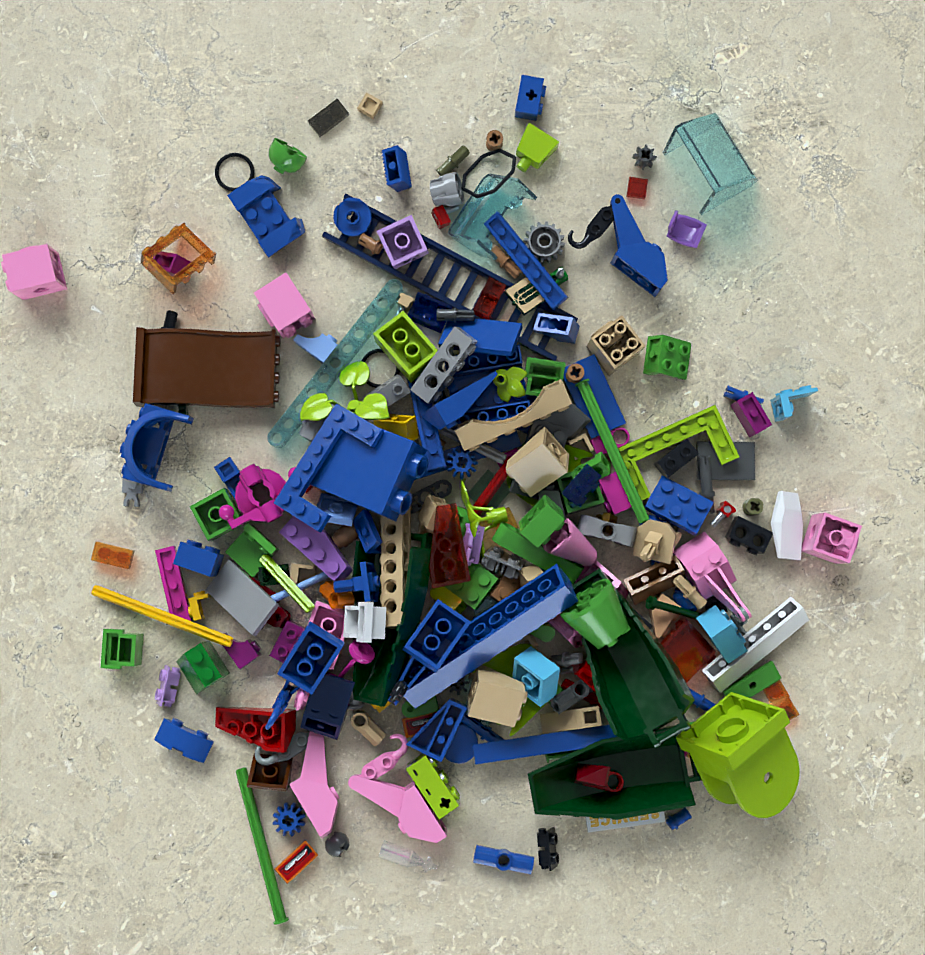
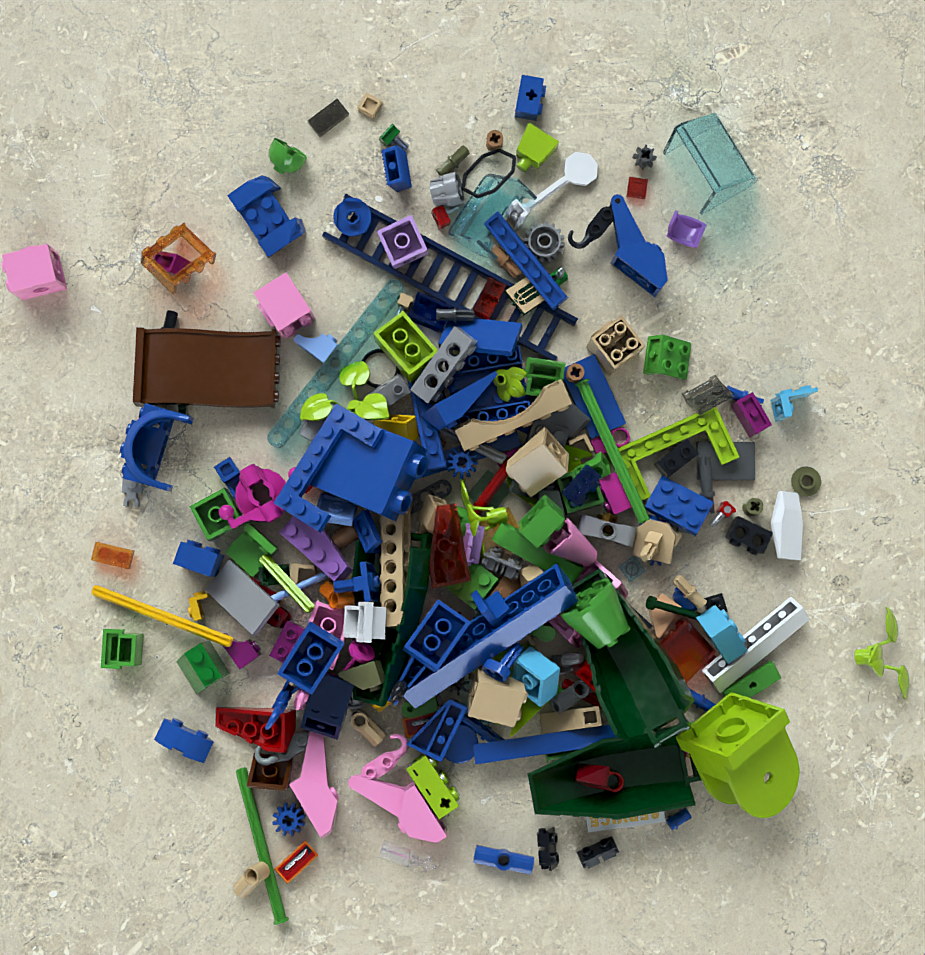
(165, 693): lavender hinge -> none
(173, 582): dark pink plate -> none
(228, 156): black tyre -> none
(251, 879): none -> tan piece
(337, 844): dark grey piece -> none
(365, 676): none -> olive slope
(370, 243): medium nougat pin -> none
(391, 134): none -> green piece
(448, 598): lime leg -> none
(493, 607): none -> blue panel
(501, 670): none -> blue piece
(558, 327): blue arch -> none
(578, 170): none -> white piece
(589, 855): none -> black hinge
(631, 568): none -> clear light blue tile
(653, 580): medium nougat brick -> none
(709, 399): none -> clear smoke plate
(710, 574): bright pink slope -> none
(779, 697): clear orange slope -> none
(796, 481): none -> olive piece
(831, 538): bright pink brick -> none
(874, 655): none -> lime plant

